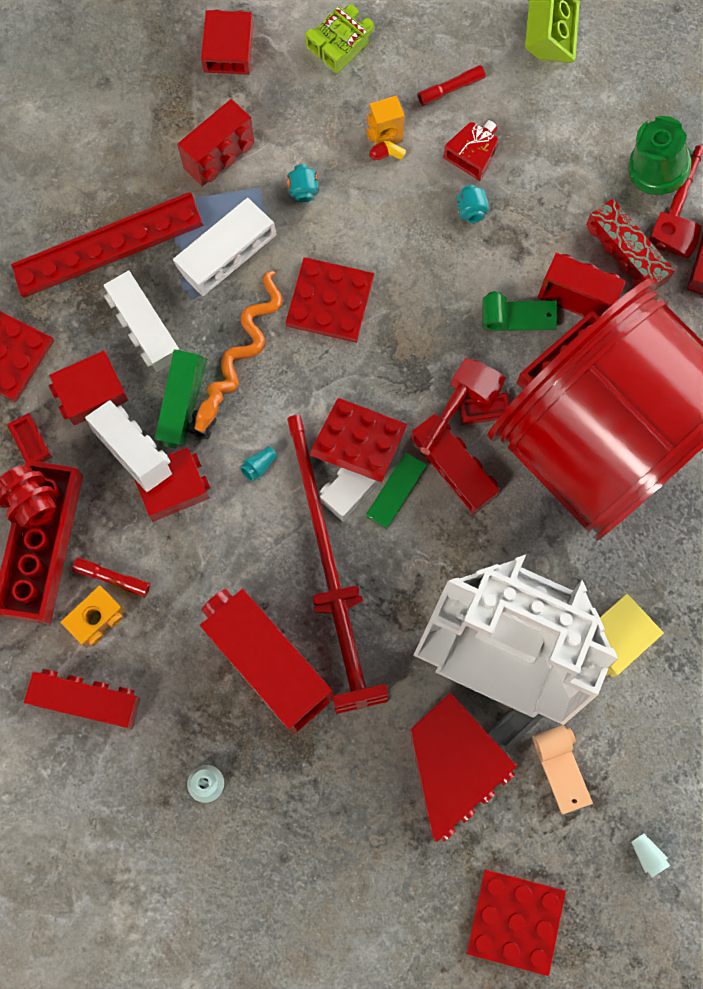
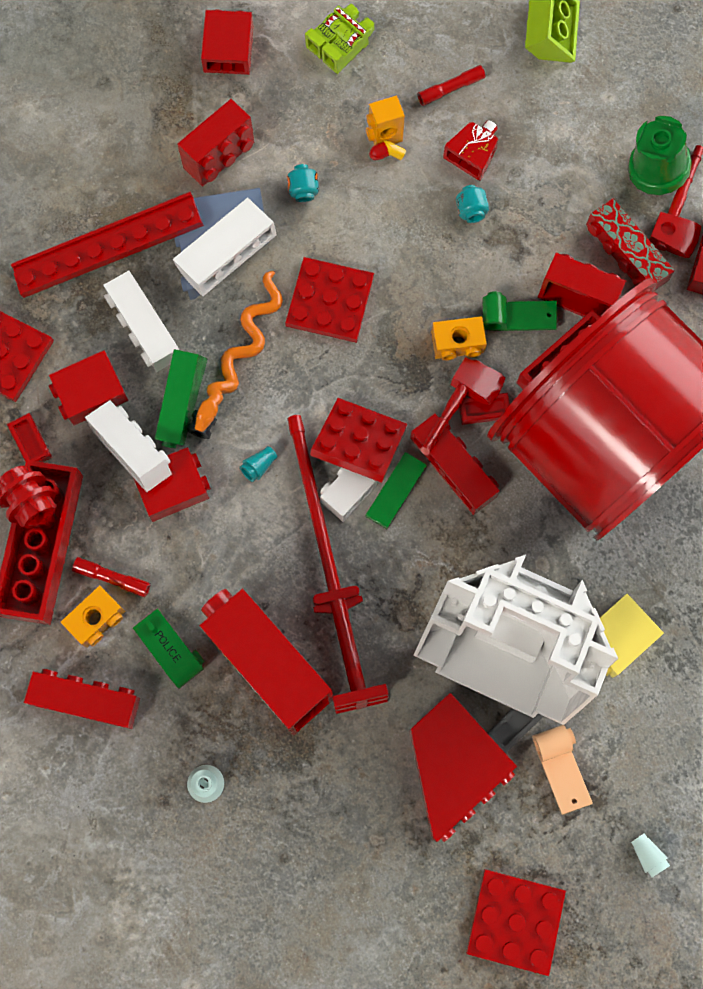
(169, 649): none -> green door
(468, 328): none -> light orange brick

